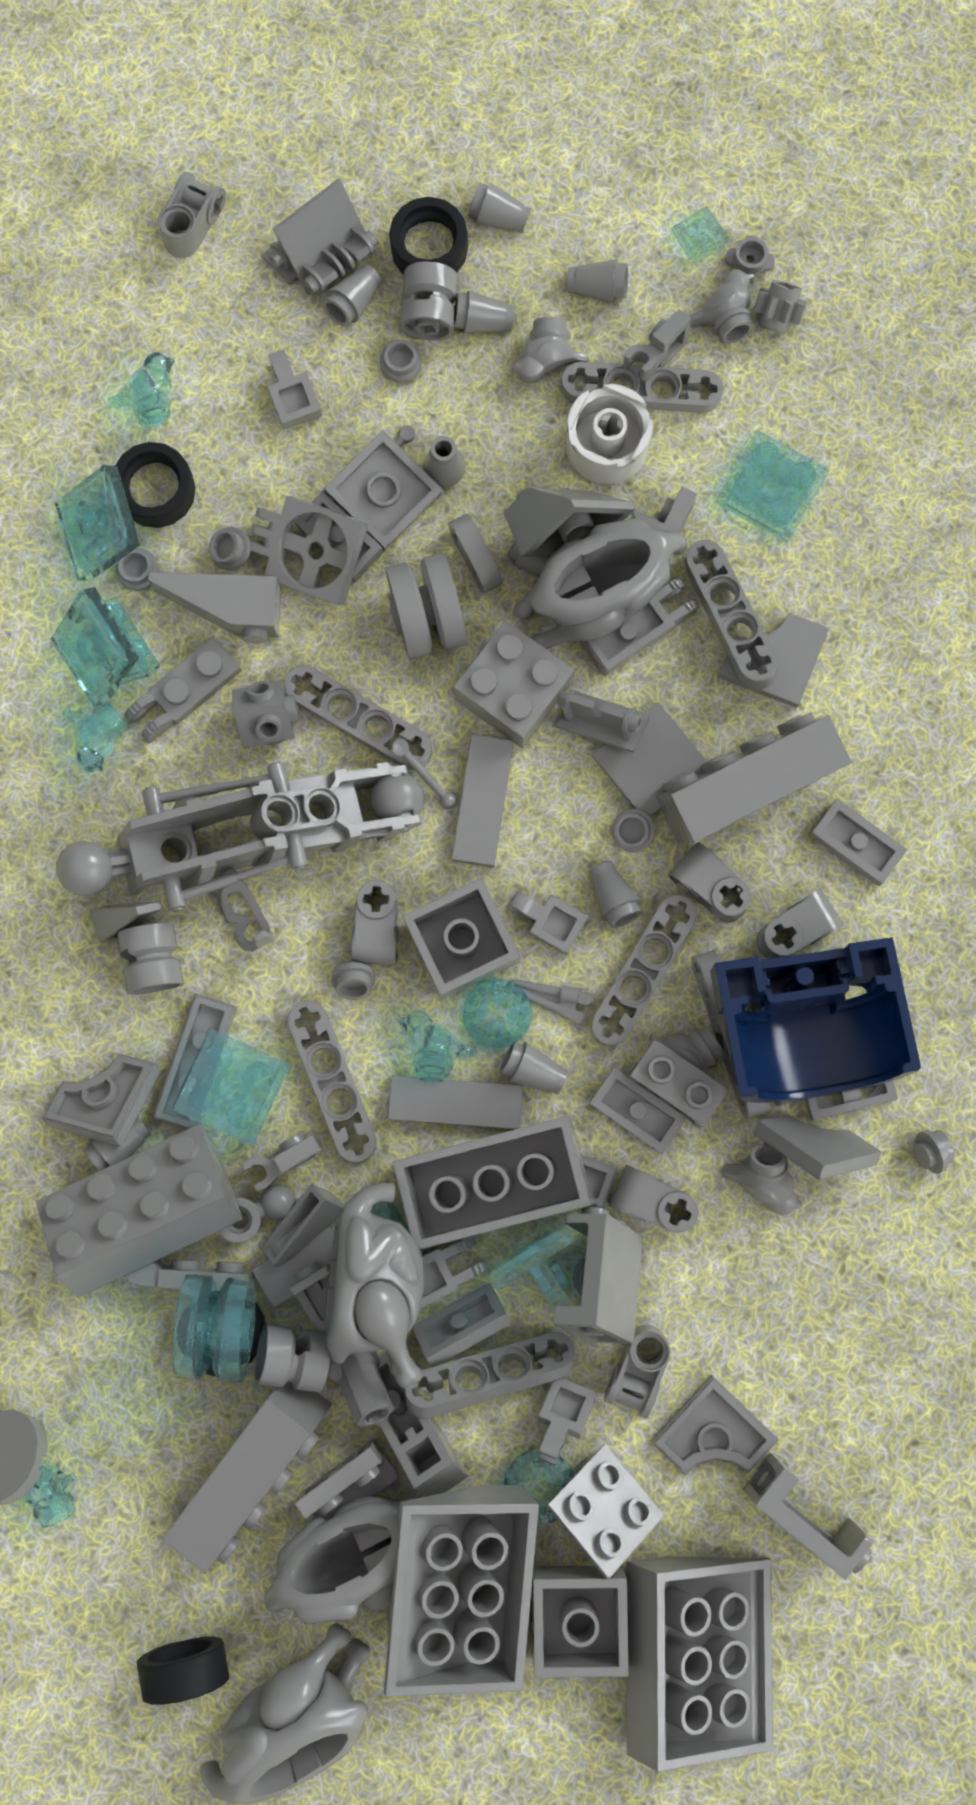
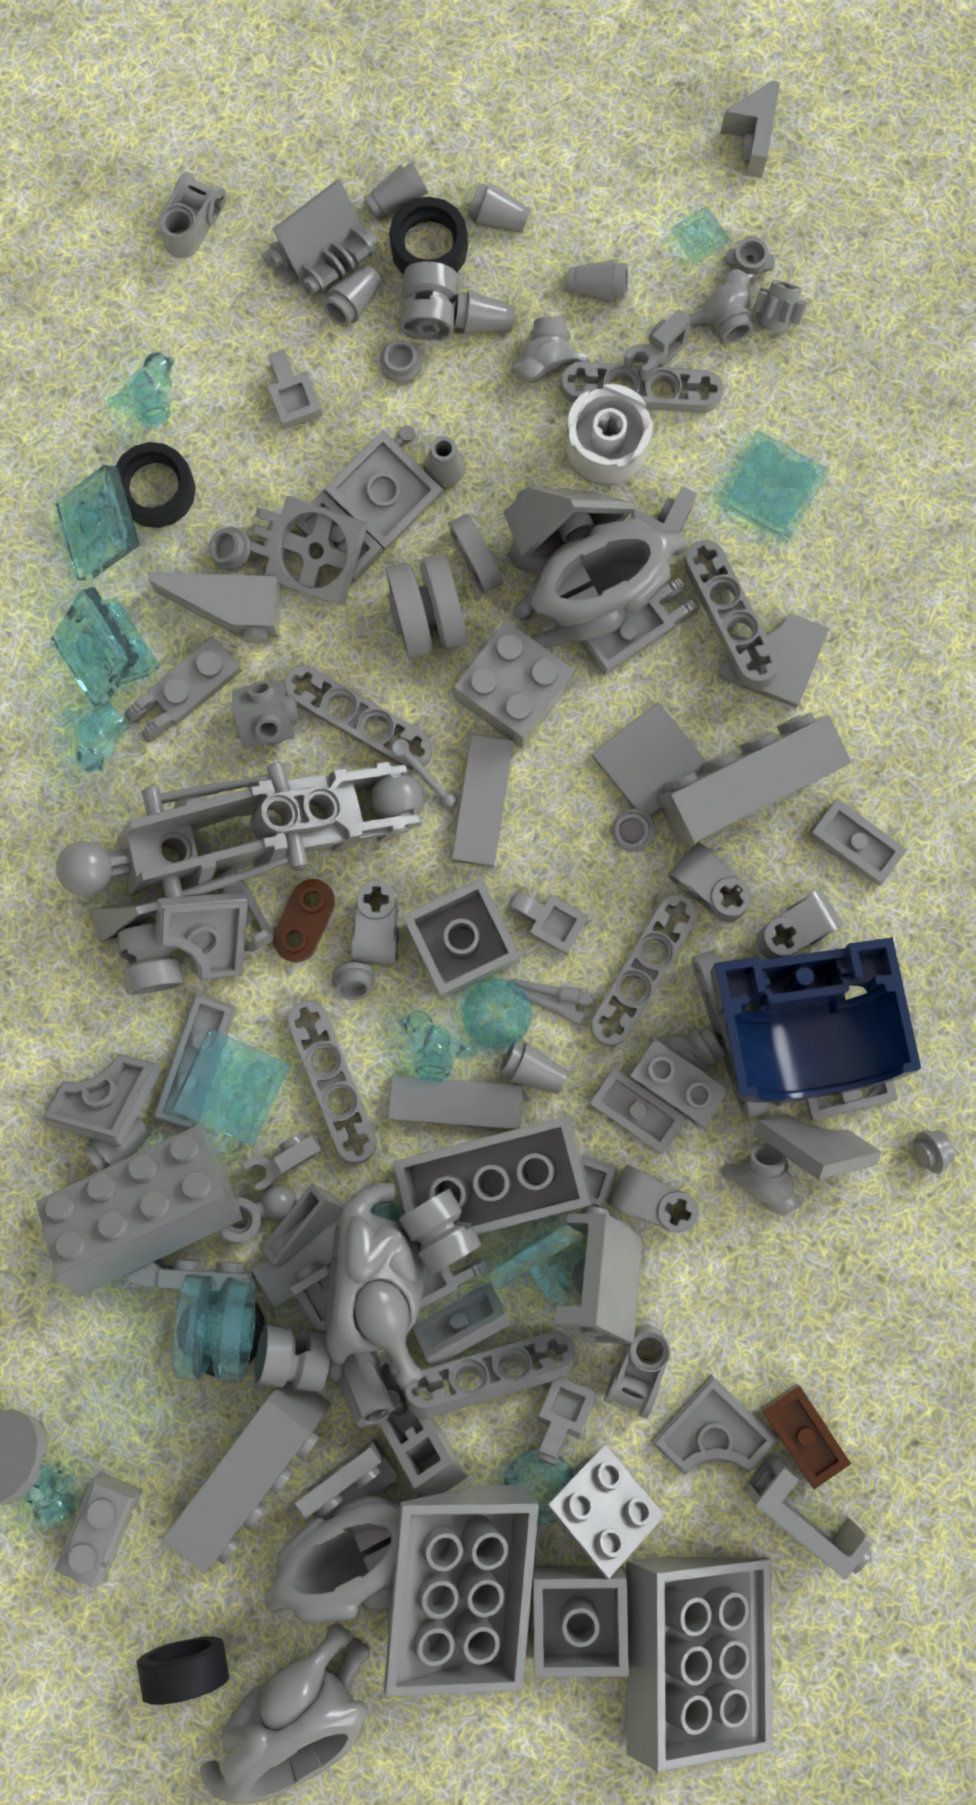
(98, 1530): none -> light grey brick
(134, 569): light grey plate -> none
(207, 929): none -> light grey tile
(304, 920): none -> reddish brown plate
(395, 191): none -> light grey cone
(440, 1232): none -> light grey wheel
(601, 720): light grey hinge -> none
(614, 896): light grey cone -> none
(753, 120): none -> light grey slope
(805, 1436): none -> reddish brown plate

